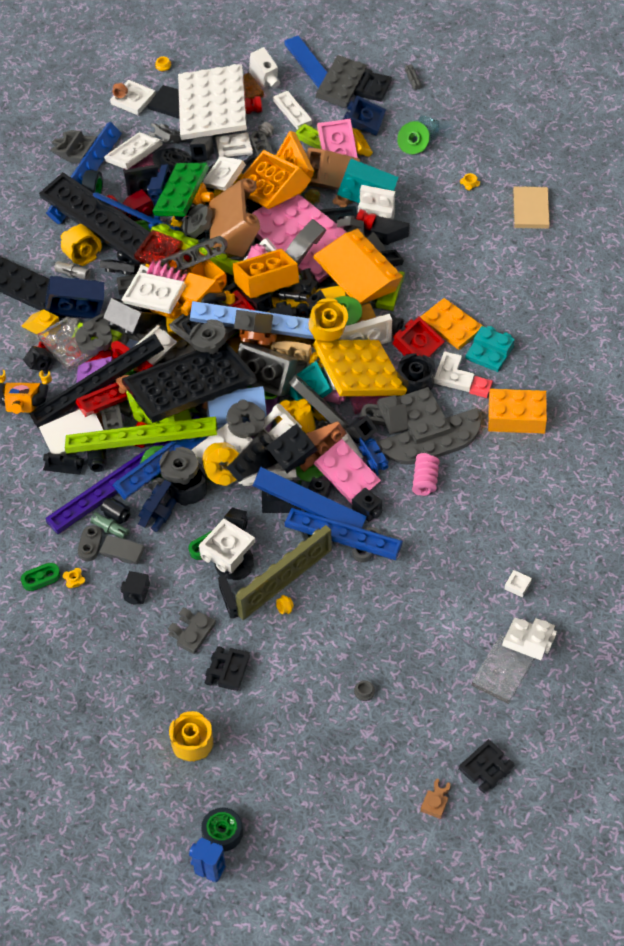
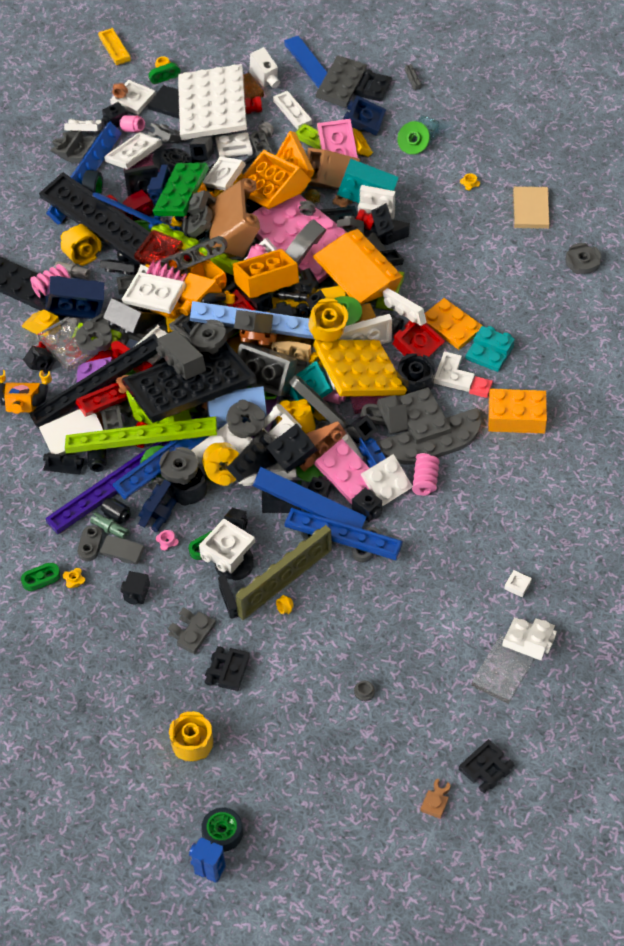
(41, 283): none -> bright pink piece
(88, 125): none -> white plate
(113, 114): none -> black brick
(114, 46): none -> yellow plate
(132, 123): none -> bright pink brick
(164, 73): none -> green plate
(166, 534): none -> bright pink plate
(180, 354): none -> dark grey brick
(199, 201): none -> dark grey bracket
(307, 208): none -> dark grey plate
(383, 221): none -> black hinge
(387, 479): none -> white plate
(404, 307): none -> white plate
(581, 266): none -> dark grey plate

